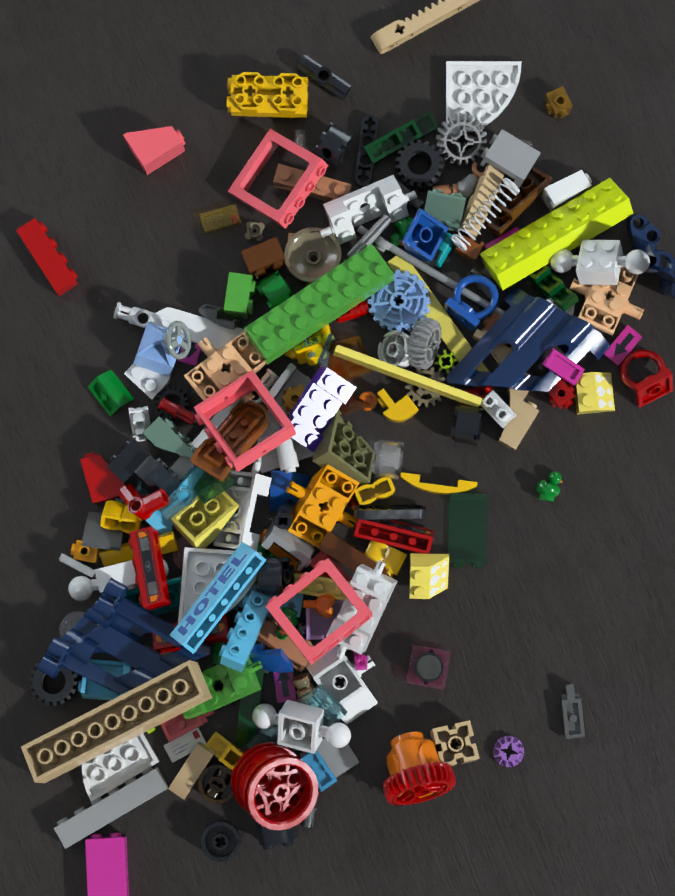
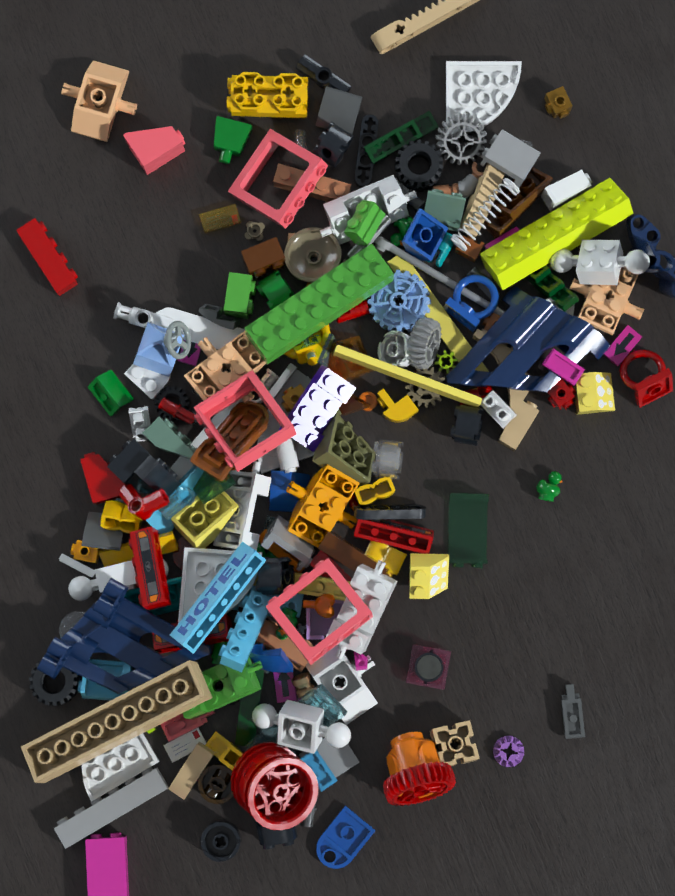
(97, 117): none -> light nougat slope
(230, 138): none -> green torso
(284, 514): black hinge -> none
(339, 108): none -> dark grey slope
(344, 837): none -> blue tile
(364, 222): none -> bright green brick
(413, 480): yellow slope -> none

